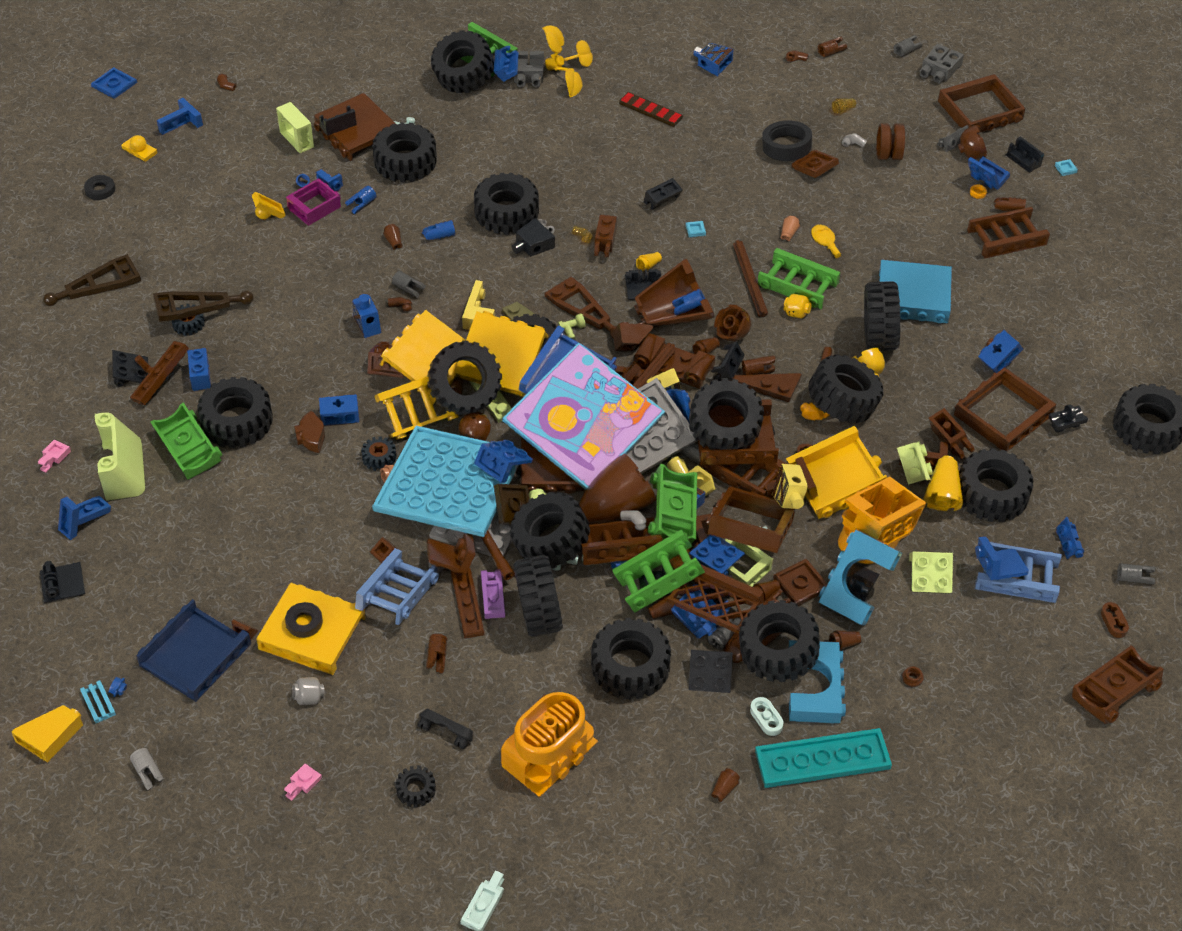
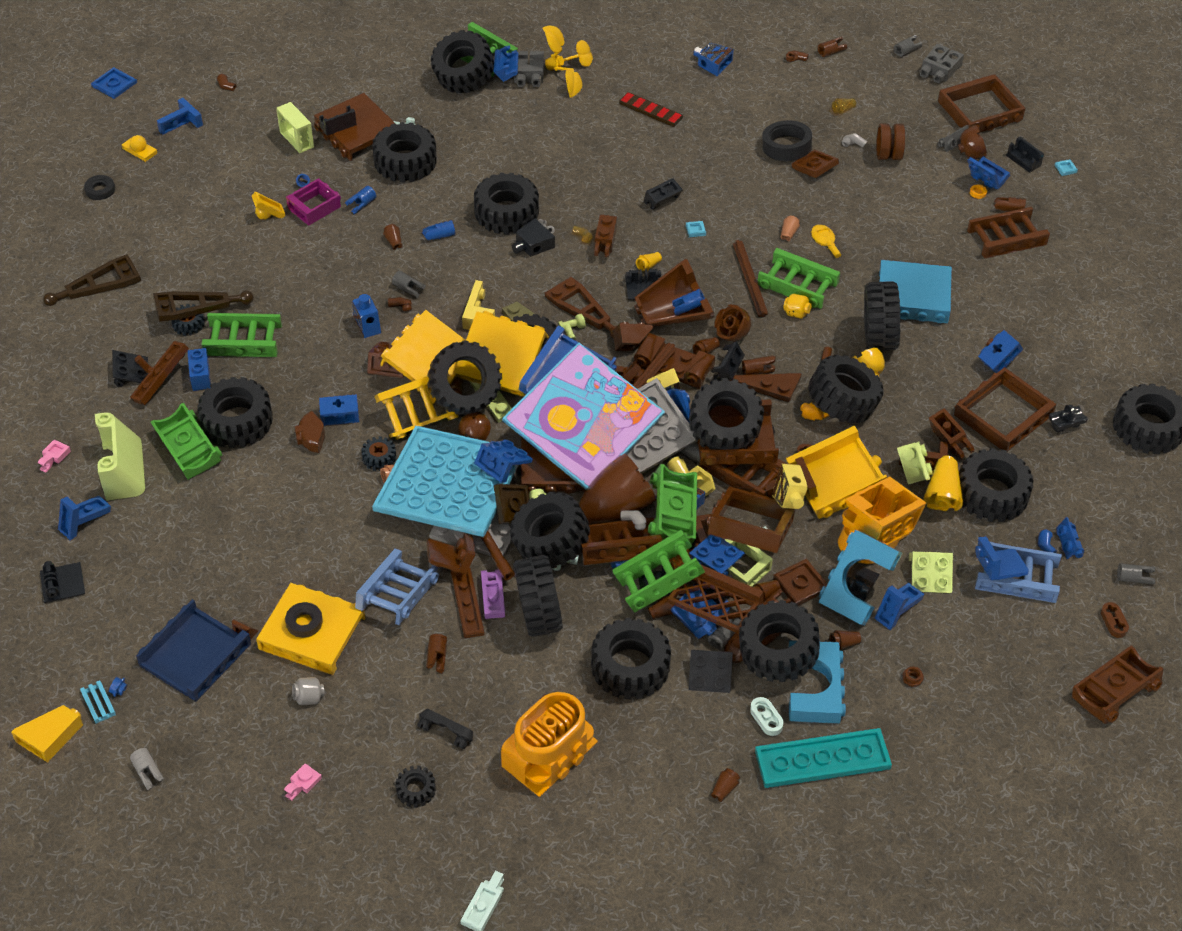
(247, 347): none -> bright green fence
(334, 183): blue bracket -> none
(382, 549): reddish brown slope -> none
(896, 603): none -> blue bracket
(1044, 541): none -> blue arm

